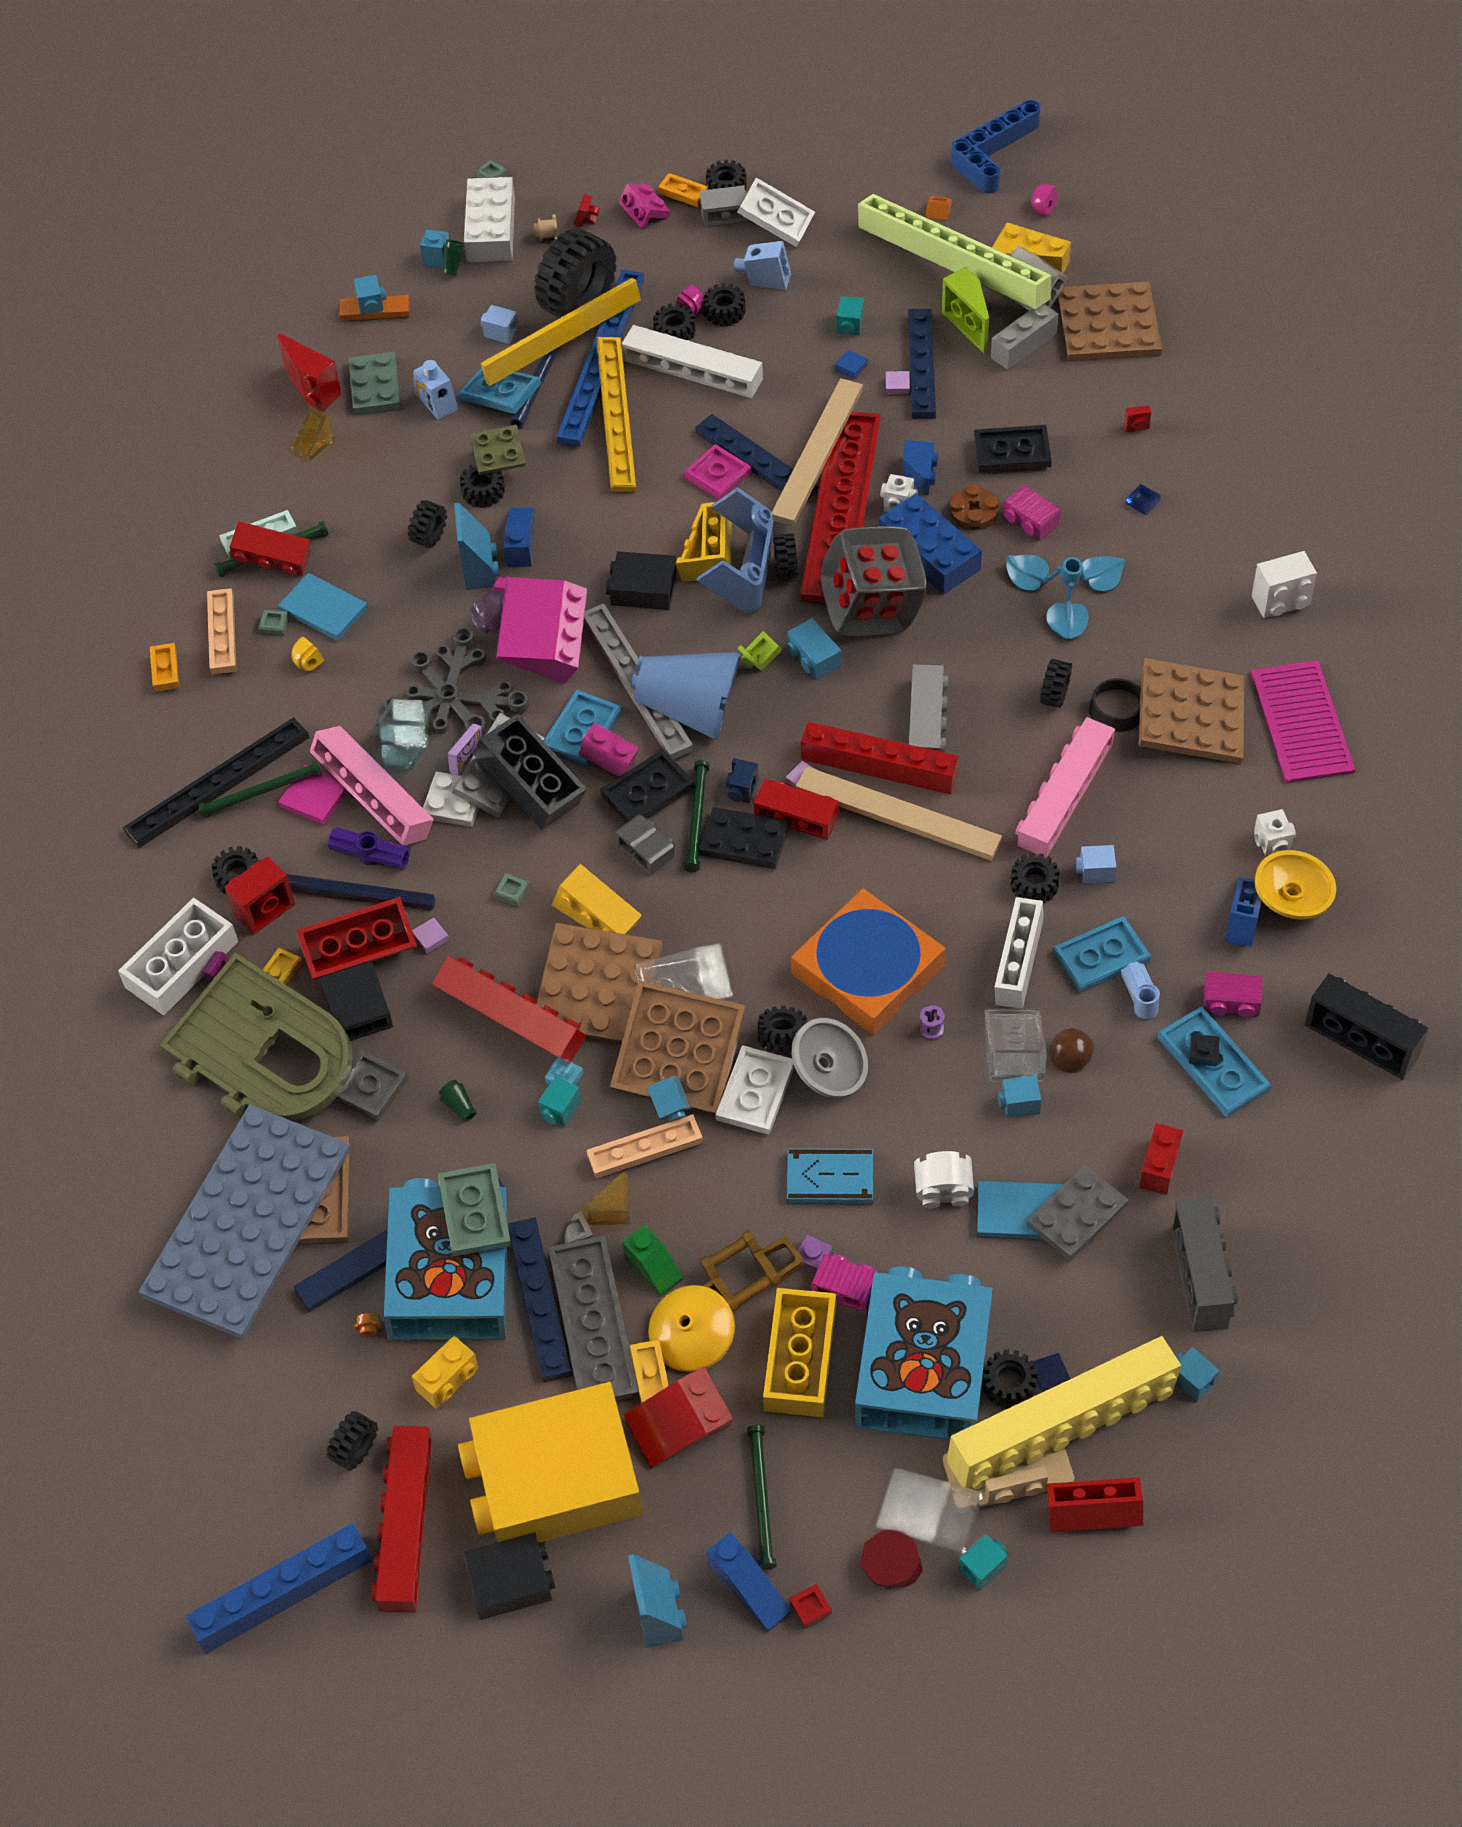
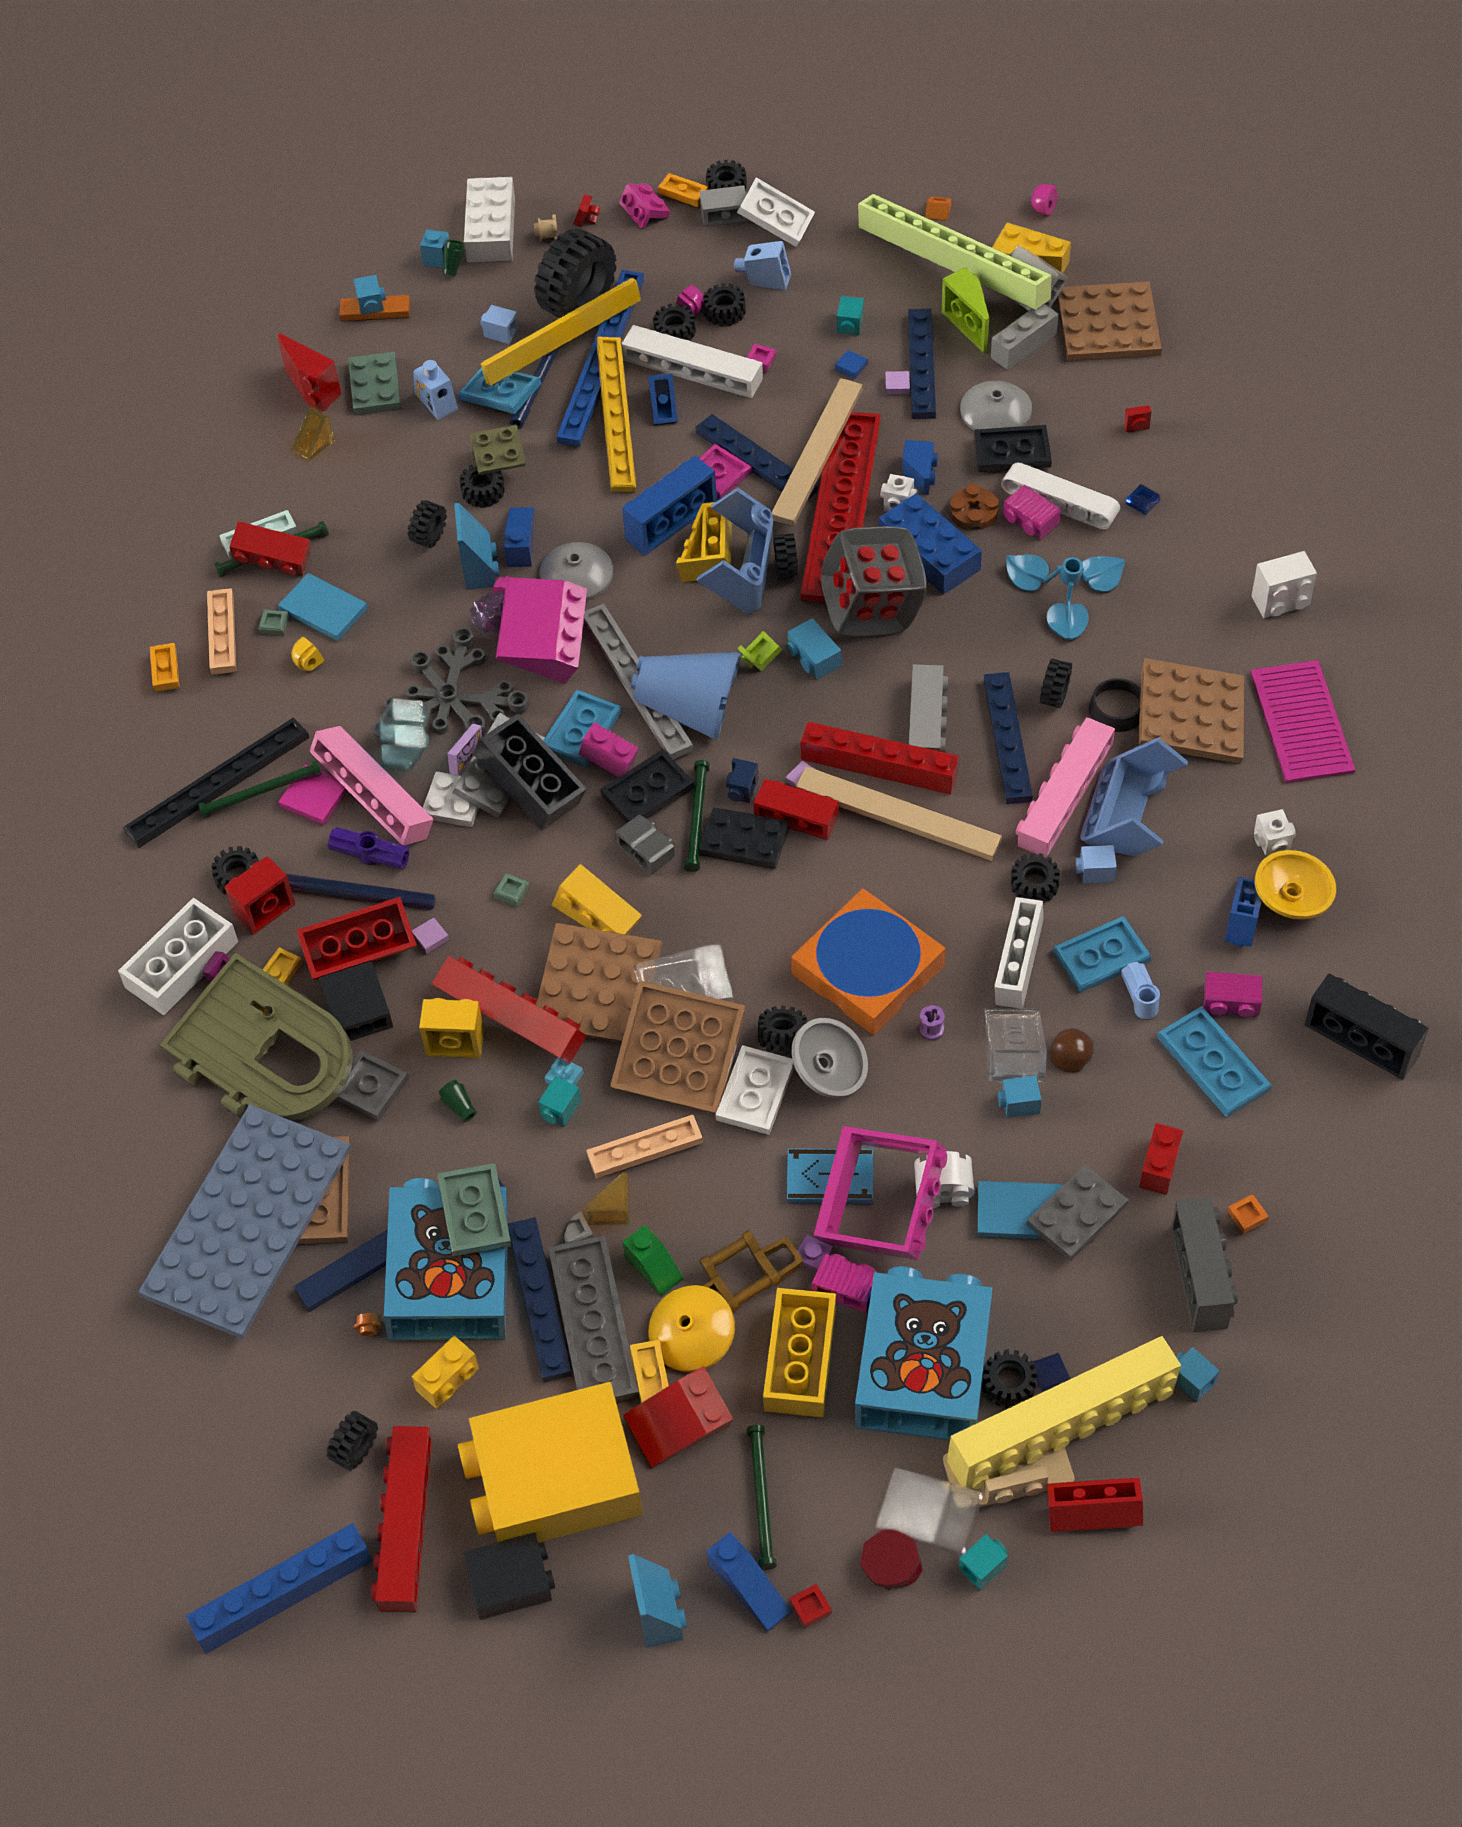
(452, 1028): none -> yellow brick
(491, 170): sand green tile -> none
(579, 564): none -> light grey dish
(642, 580): black brick -> none
(662, 398): none -> blue slope
(668, 505): none -> blue brick
(669, 1099): dark azure brick -> none
(762, 354): none -> dark pink plate
(841, 1179): none -> dark pink window
(972, 150): blue beam -> none
(995, 406): none -> light grey dish
(1007, 738): none -> dark blue plate
(1071, 498): none -> white beam
(1122, 797): none -> medium blue windscreen
(1204, 1050): black plate -> none
(1247, 1214): none -> orange plate

